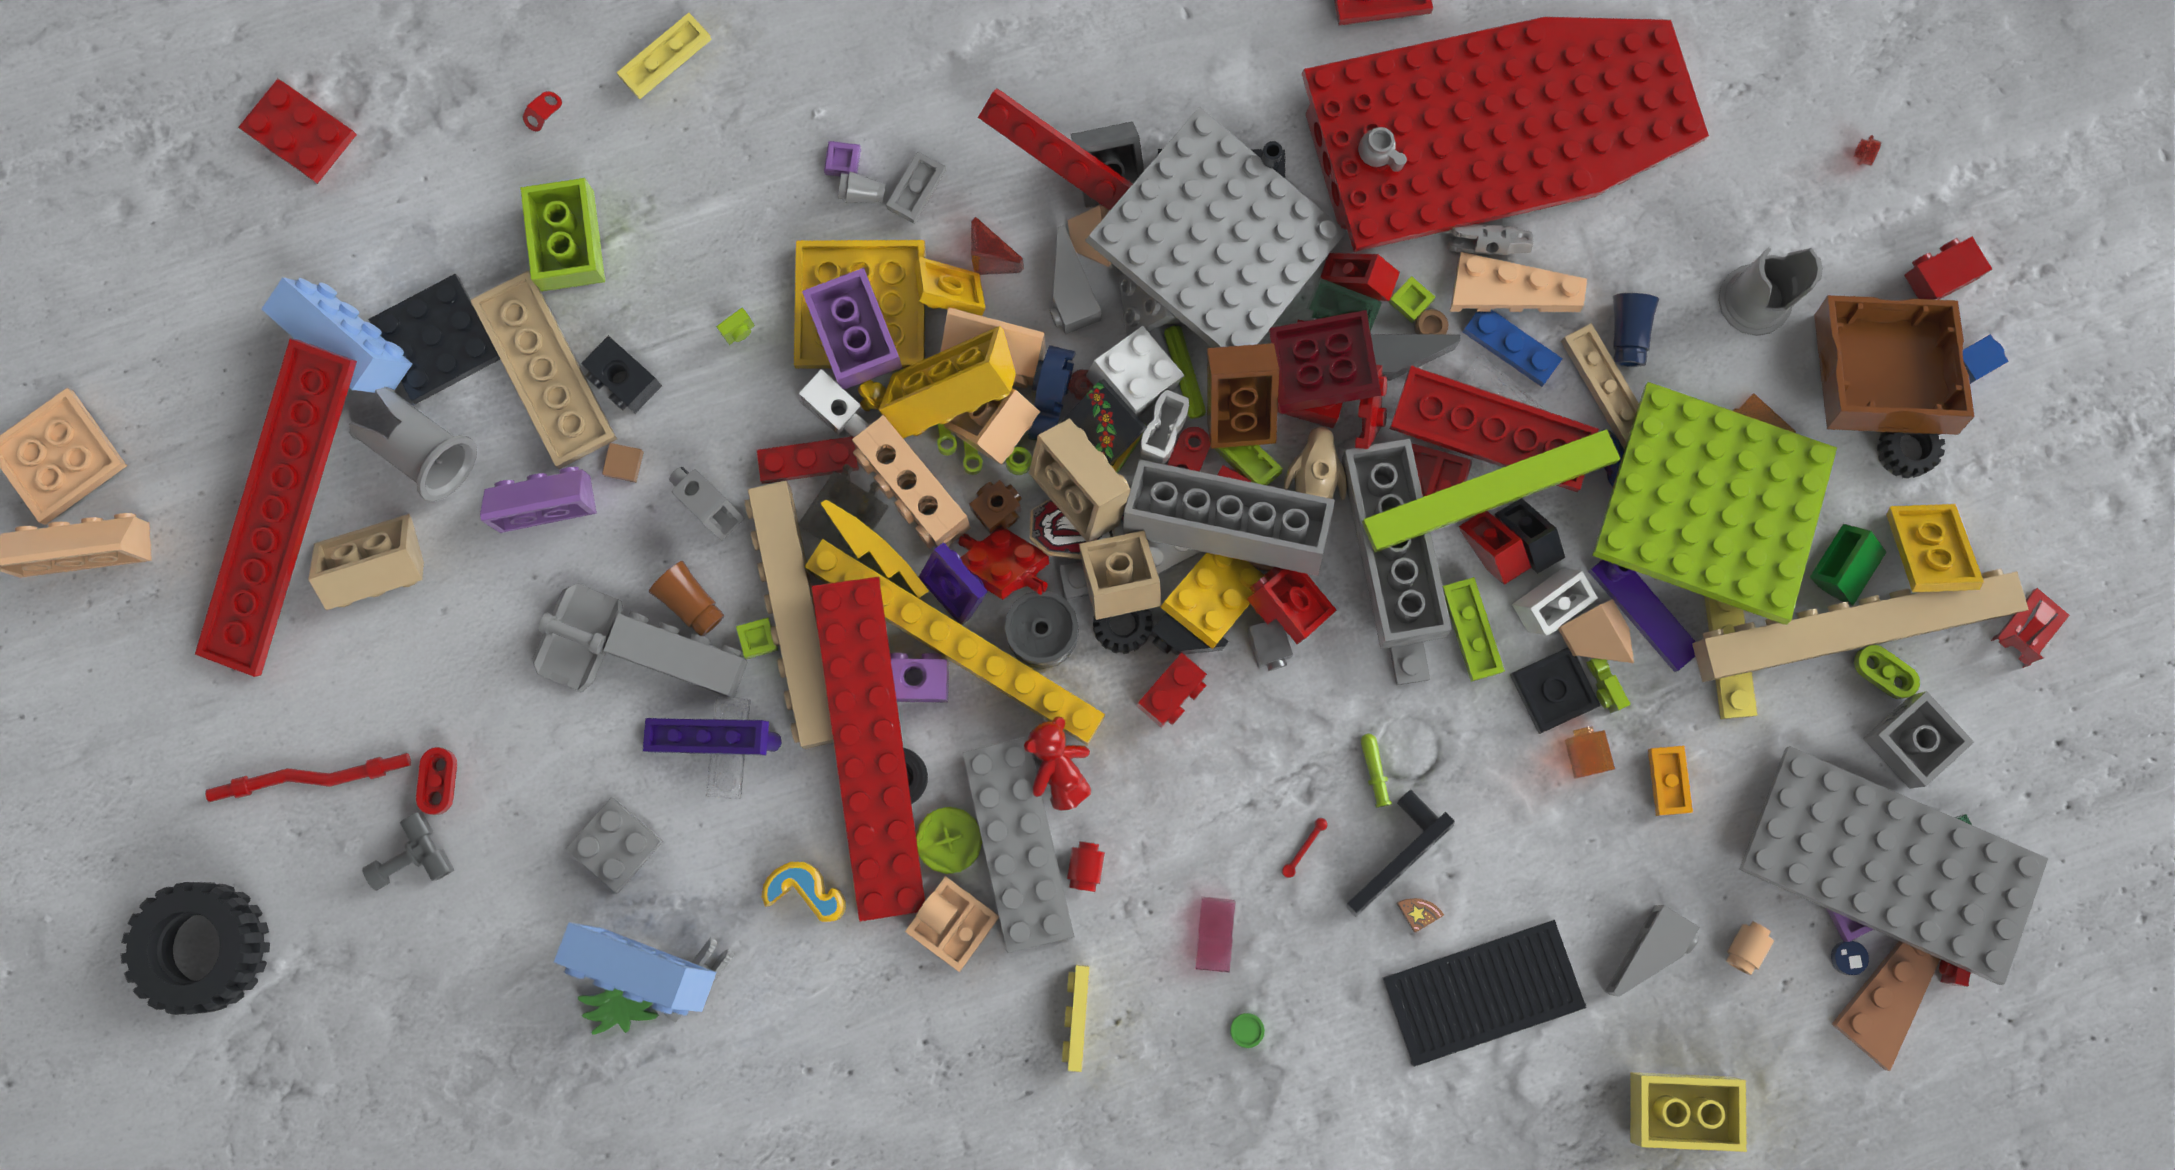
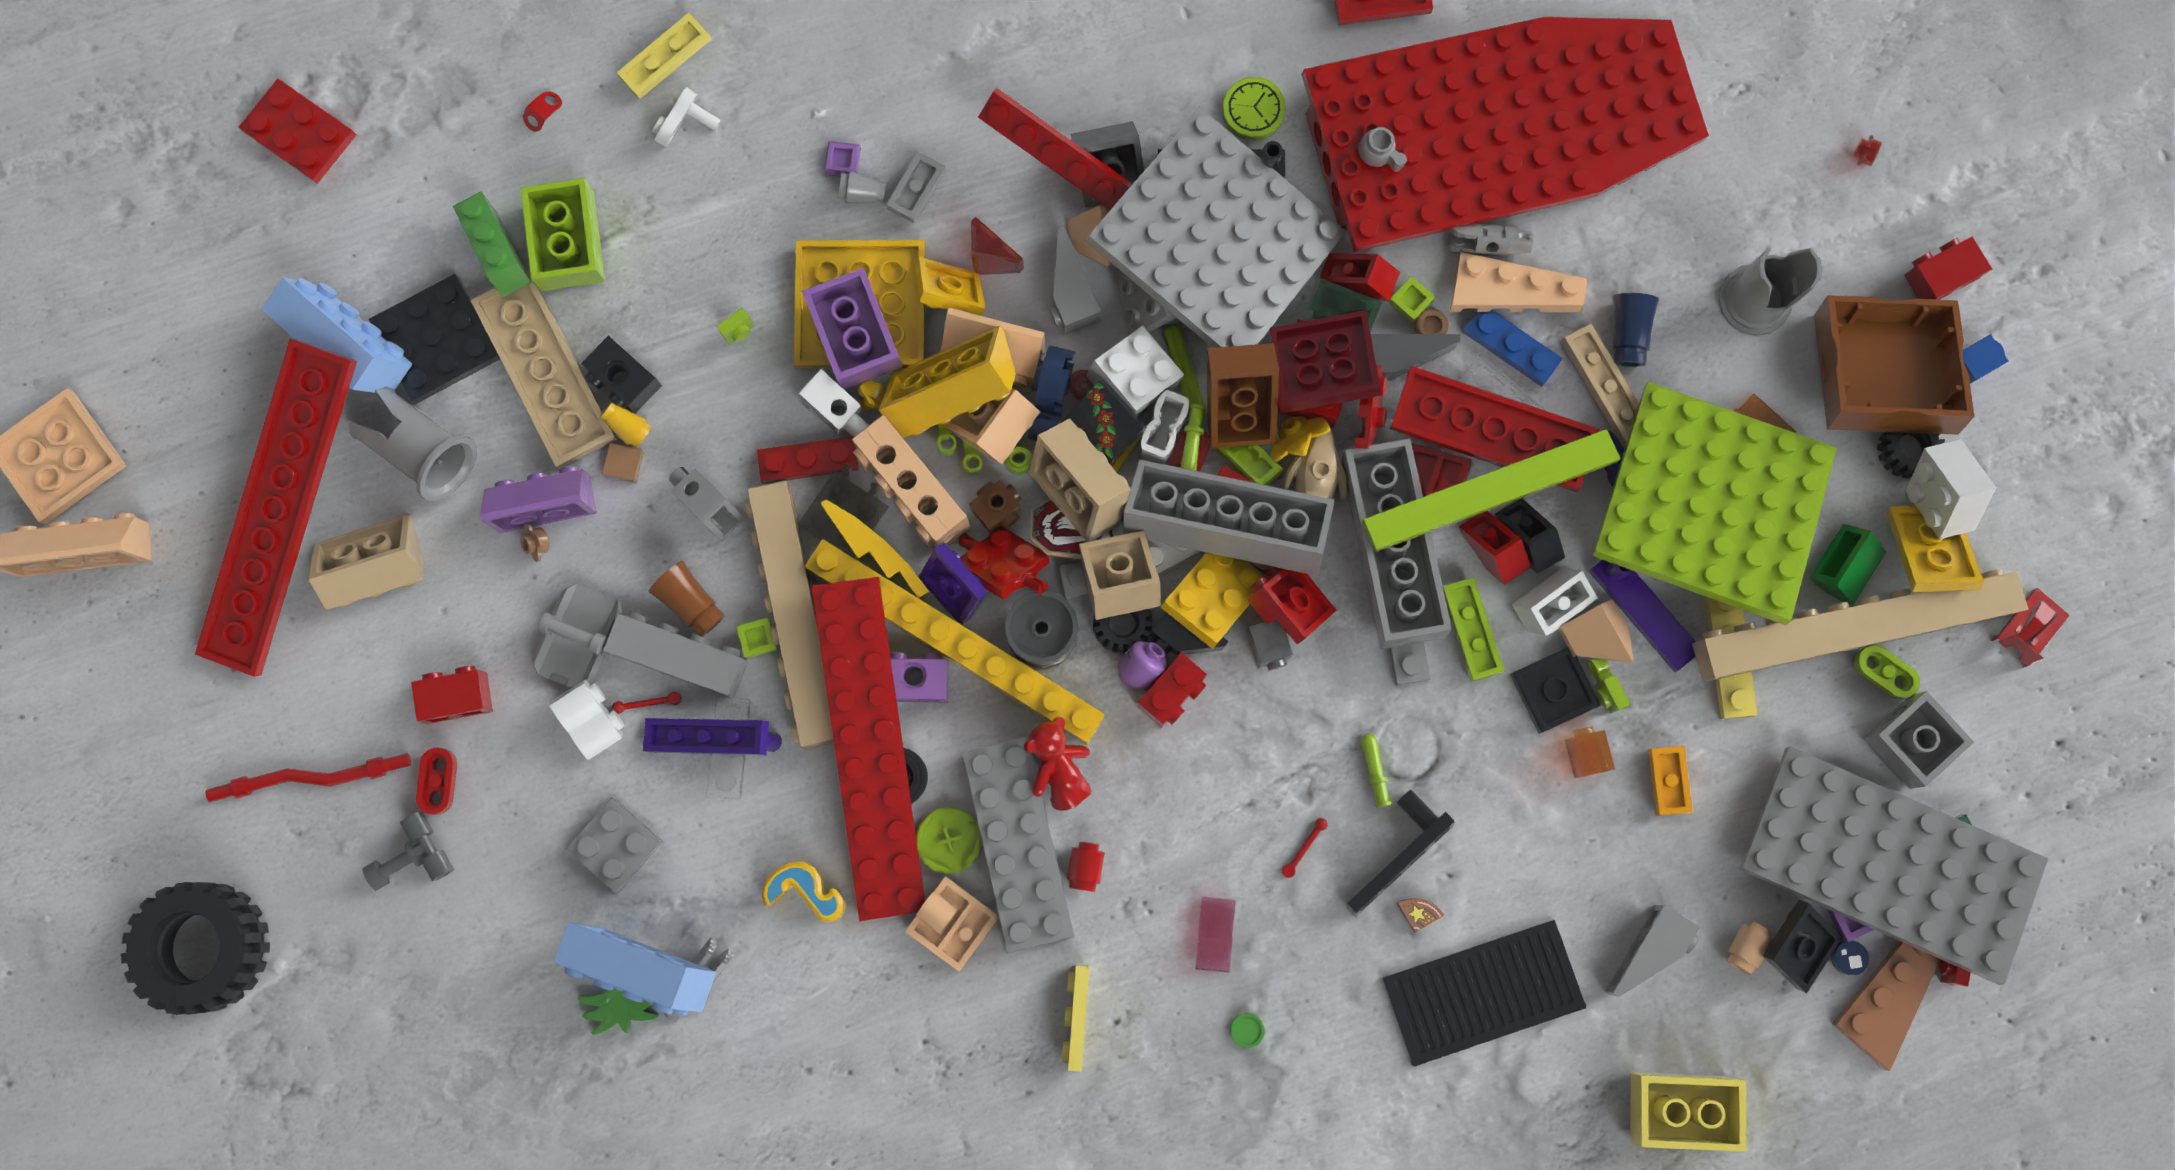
(451, 696): none -> red brick
(492, 244): none -> bright green brick
(534, 541): none -> medium nougat plate
(587, 719): none -> white brick
(625, 424): none -> yellow cone
(667, 127): none -> white piece
(673, 698): none -> red hinge
(1142, 665): none -> medium lavender head
(1193, 431): none -> lime piece
(1254, 108): none -> lime tile
(1296, 436): none -> yellow plate
(1802, 946): none -> black plate
(1950, 489): none -> white brick

